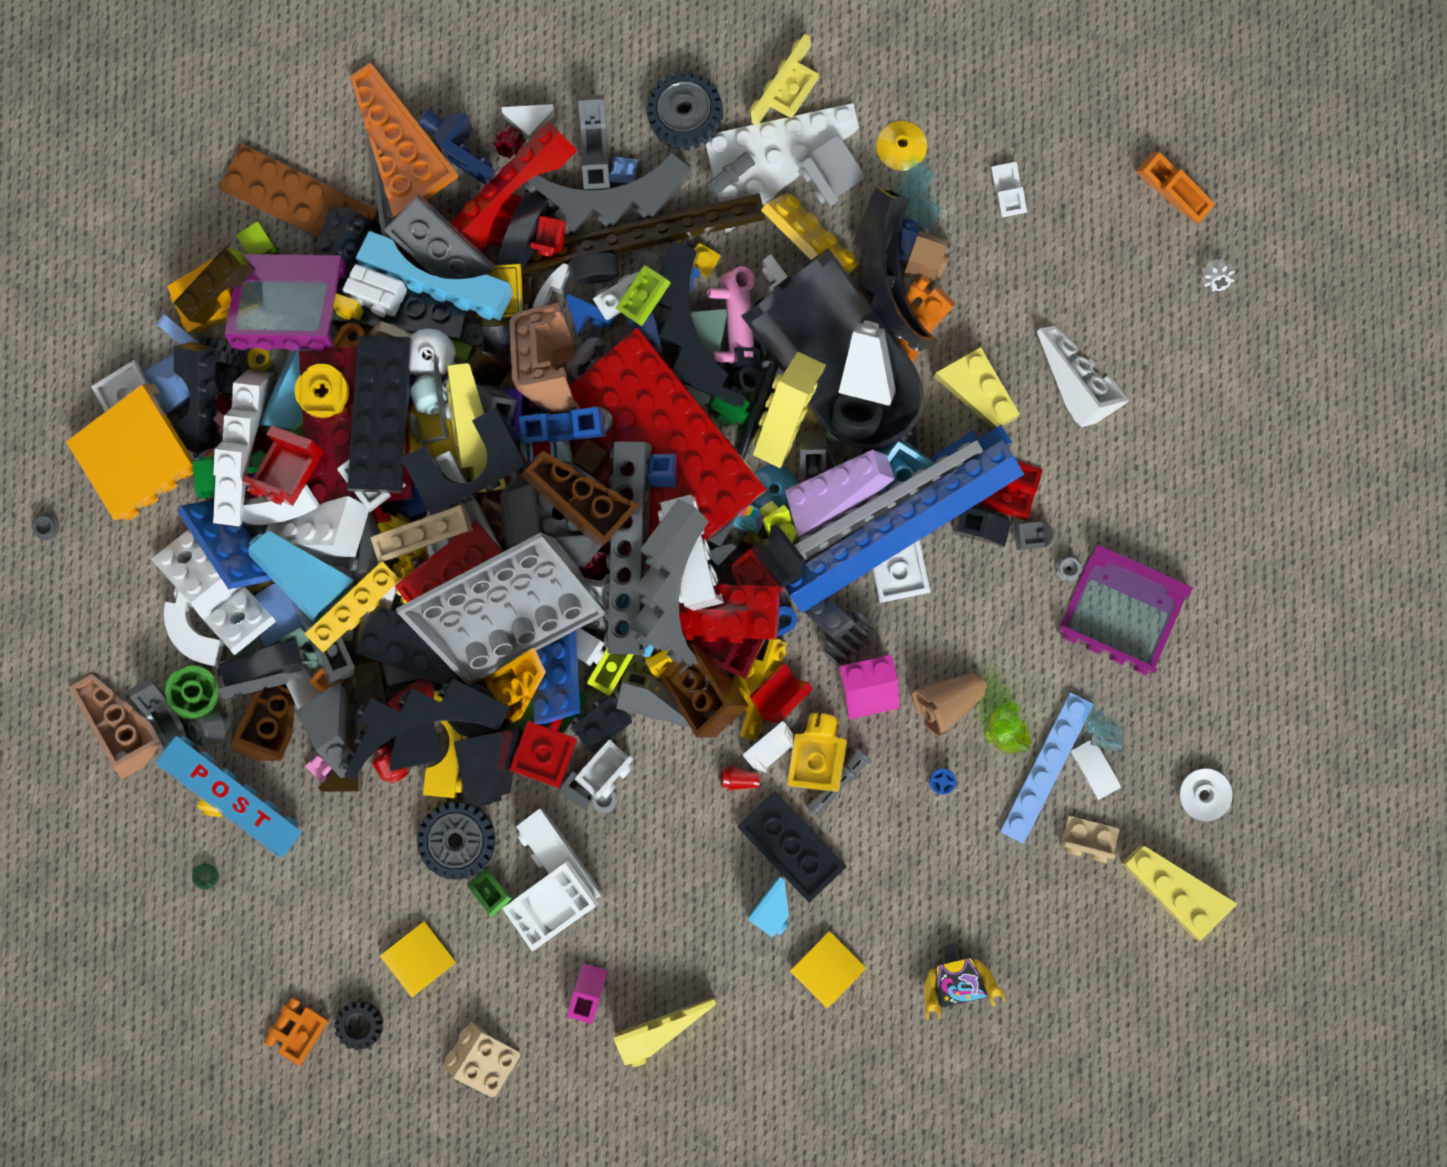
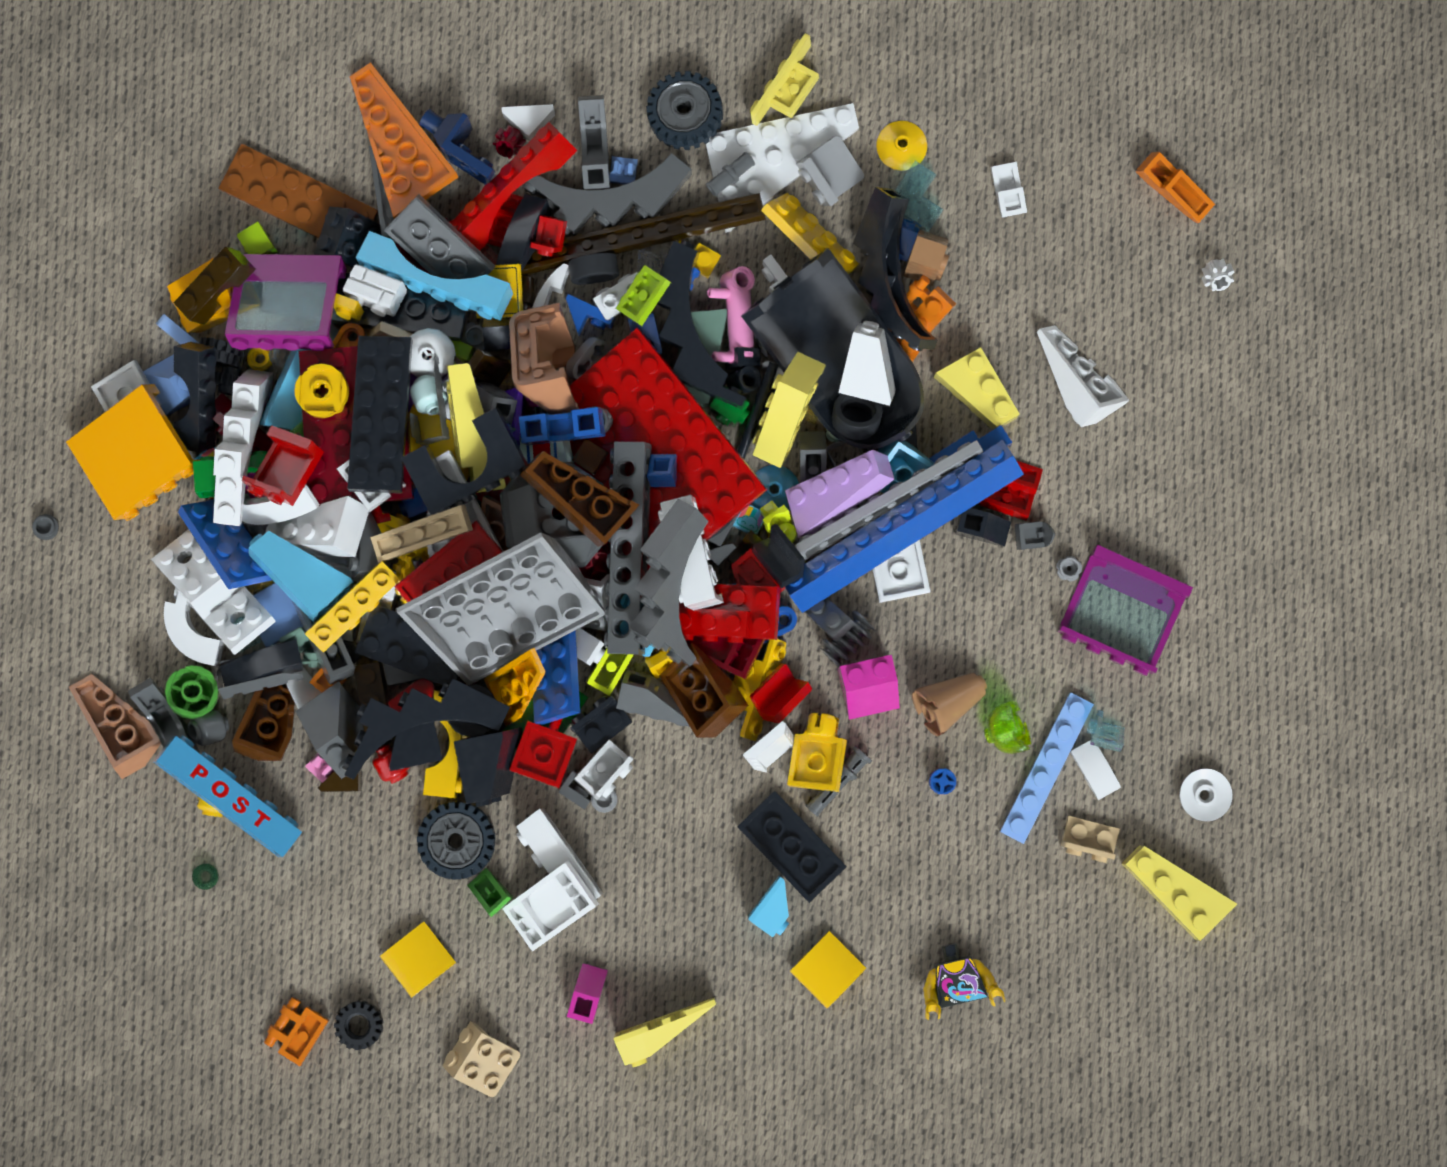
(737, 778): red cone -> none

